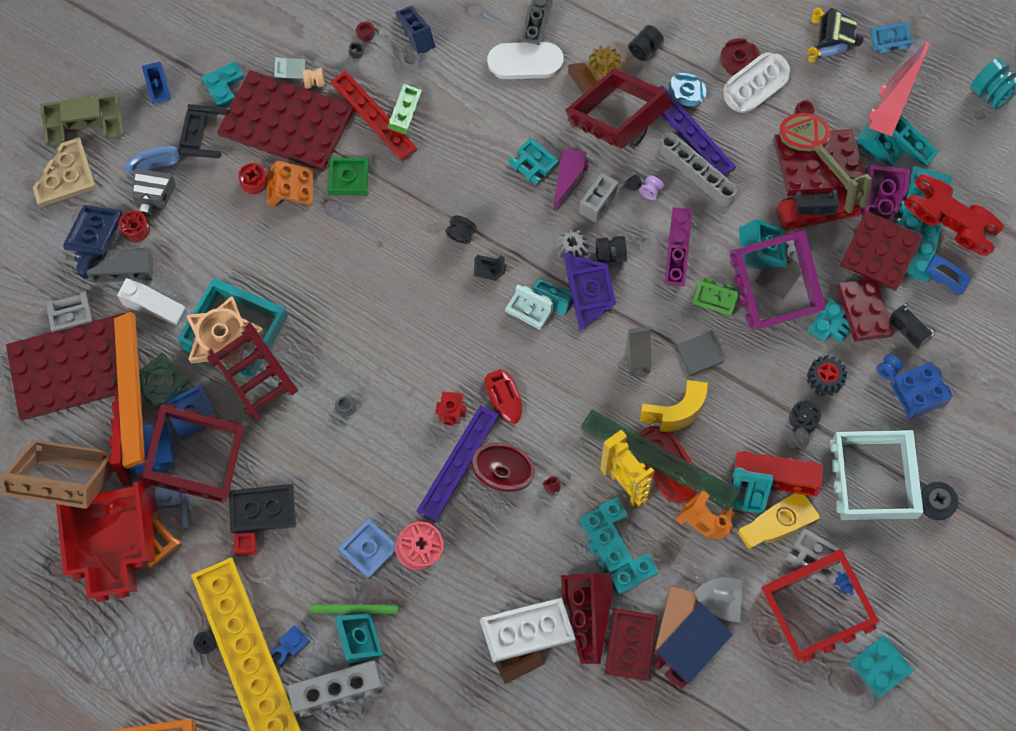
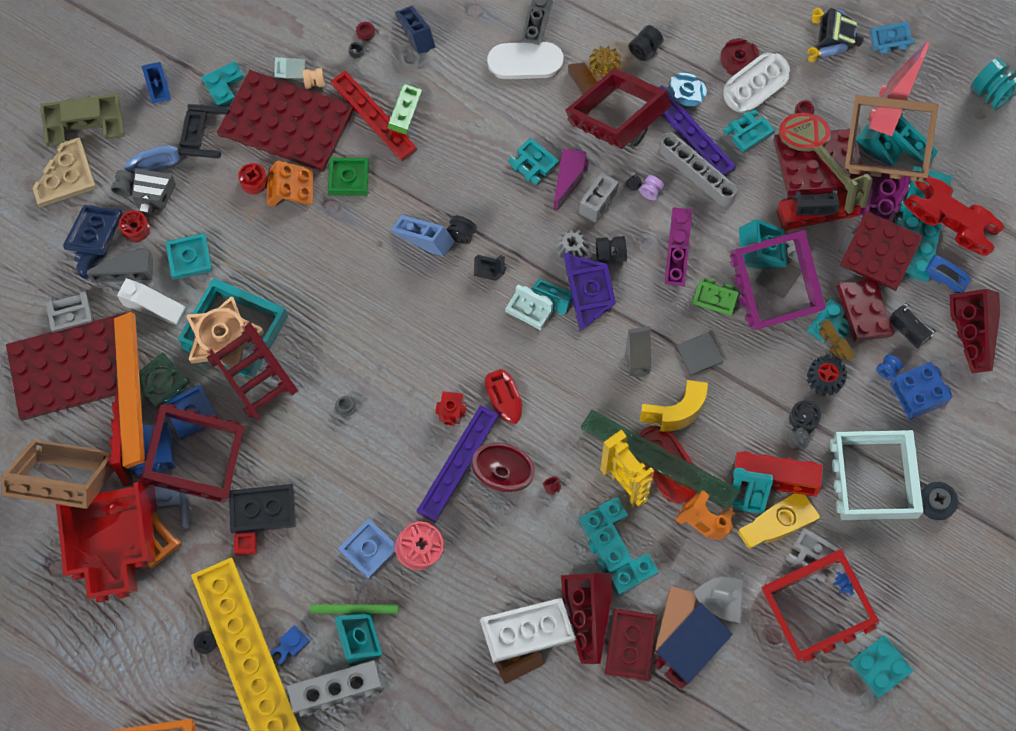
(123, 183): none -> dark grey wheel
(188, 256): none -> teal plate
(424, 234): none -> medium blue slope
(751, 135): none -> teal plate
(839, 346): none -> pearl gold plate
(894, 104): none -> medium nougat window
(977, 323): none -> dark red wedge

